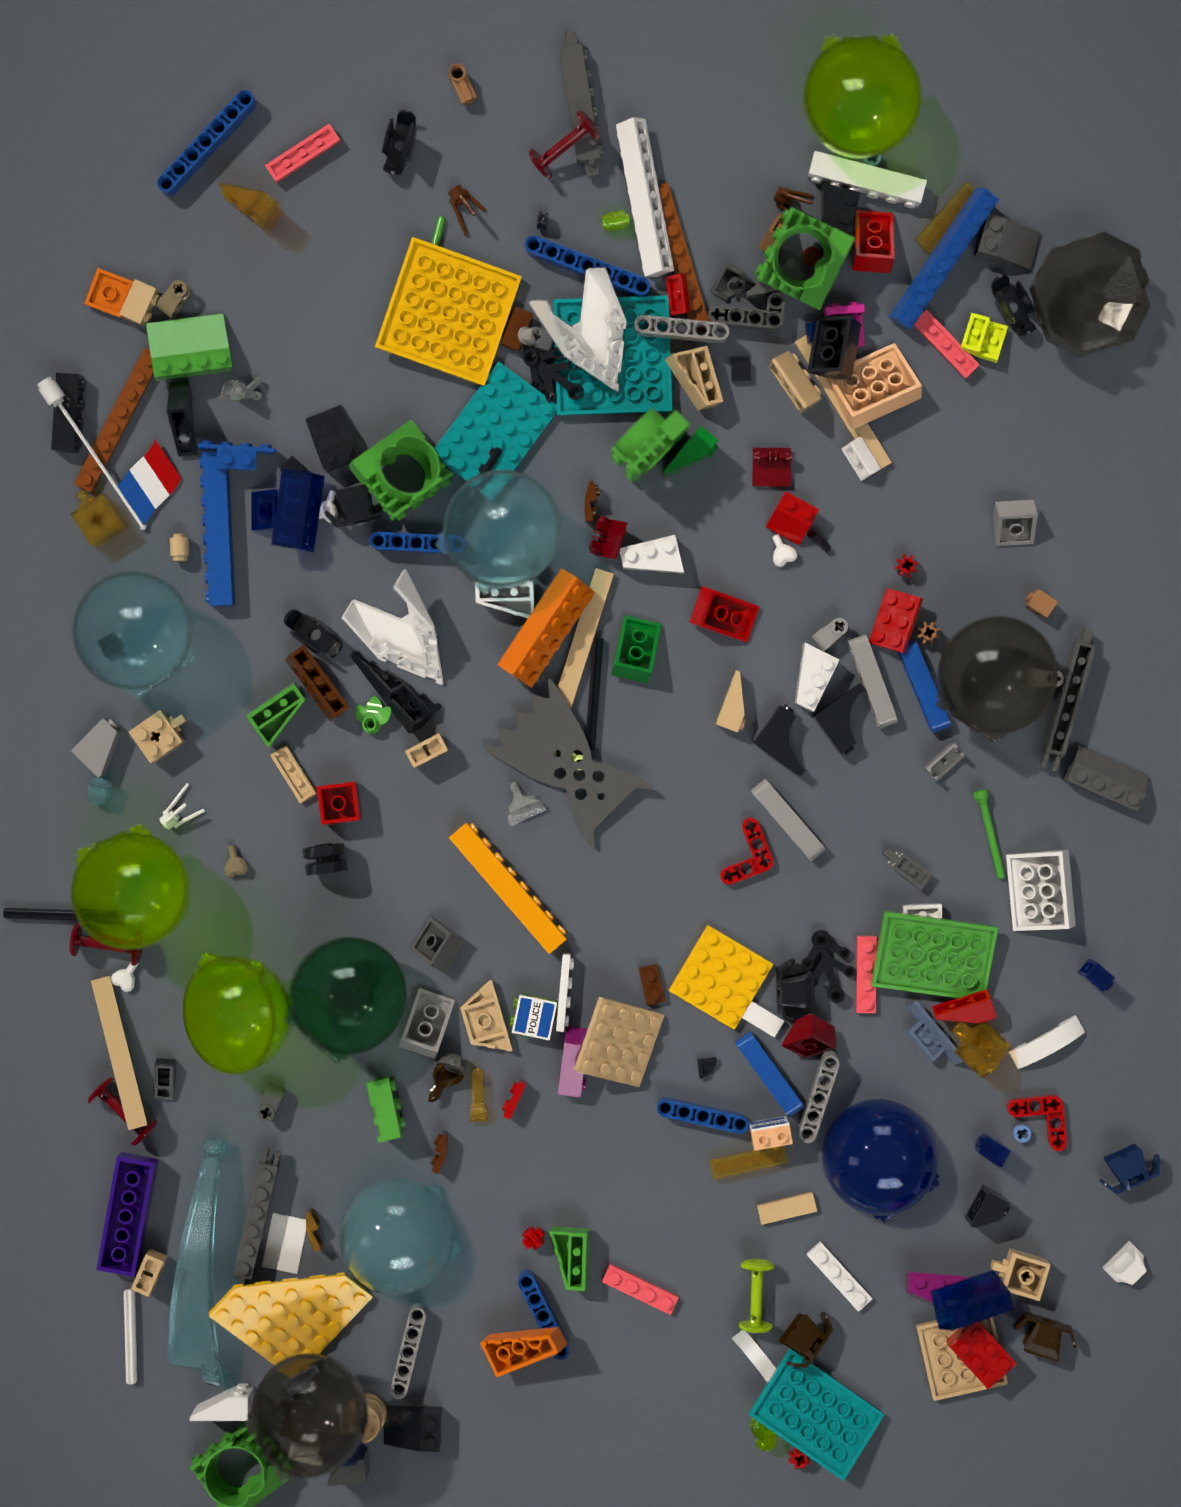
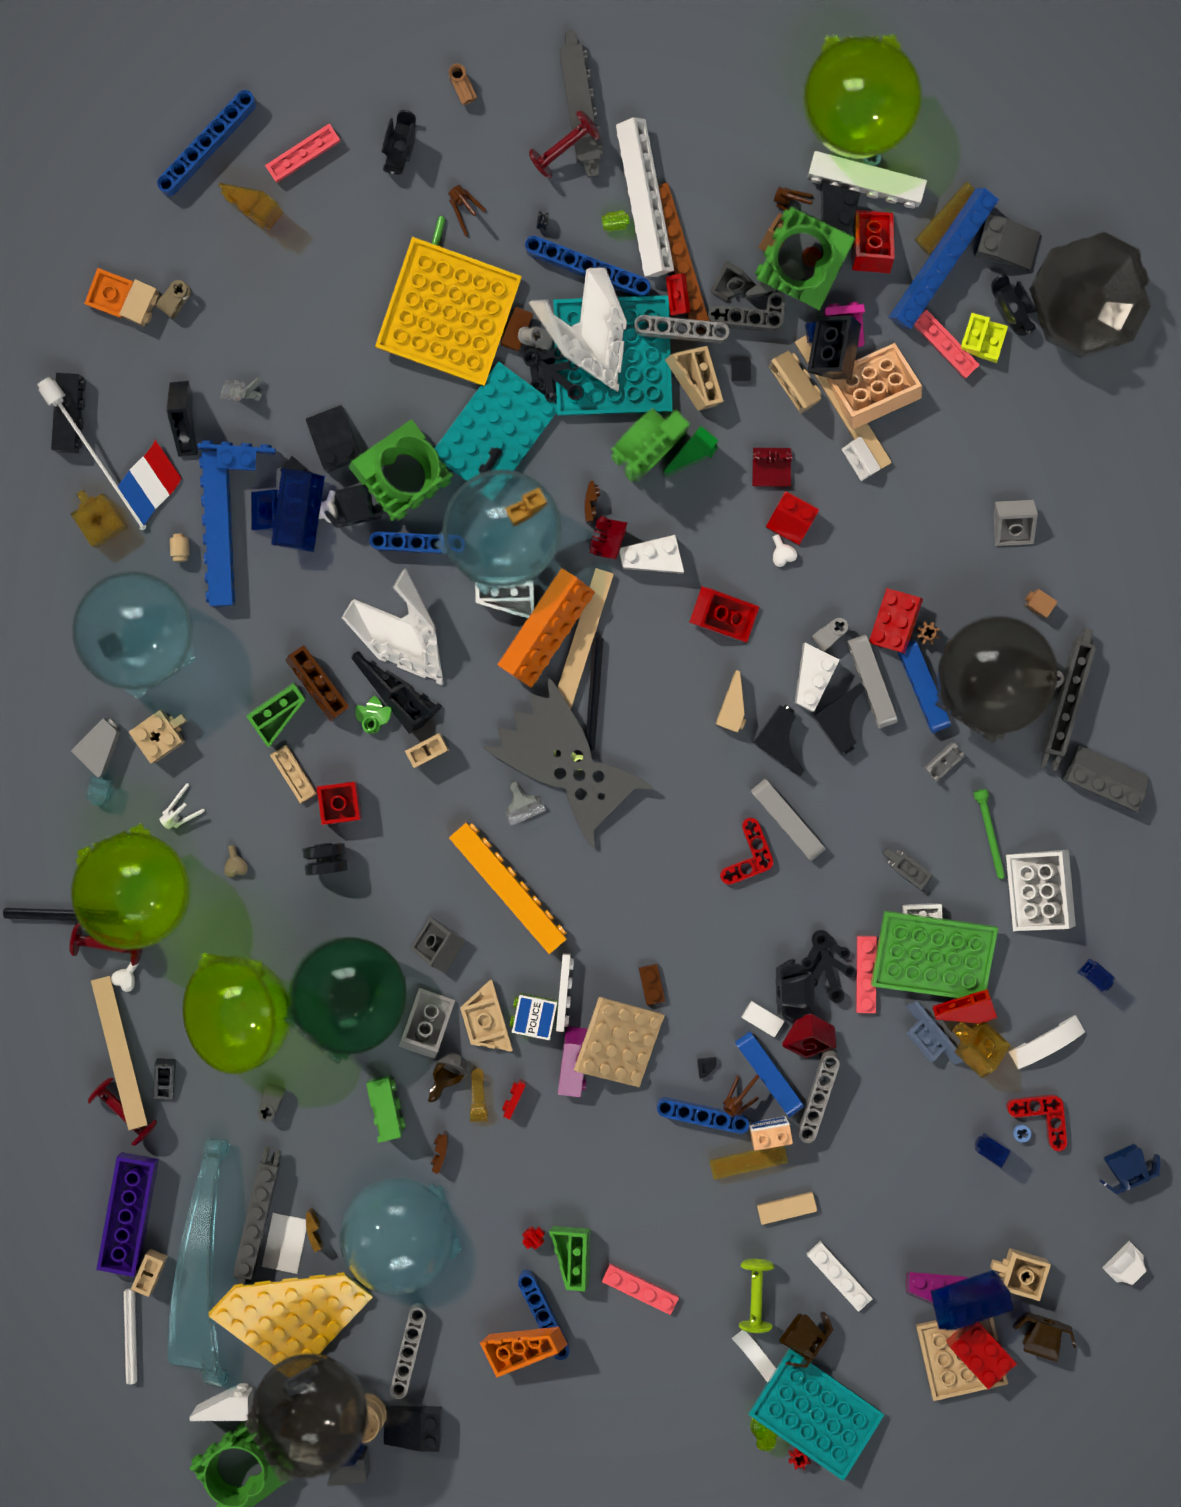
(117, 422): dark orange plate -> none
(189, 347): bright green slope -> none
(303, 624): black piece -> none
(529, 506): none -> pearl gold slope
(636, 649): green slope -> none
(720, 977): yellow plate -> none
(733, 1105): none -> reddish brown plant
(819, 541): black tile -> none
(880, 1158): clear blue windscreen -> none
(909, 561): red gear -> none
(987, 1208): black slope -> none

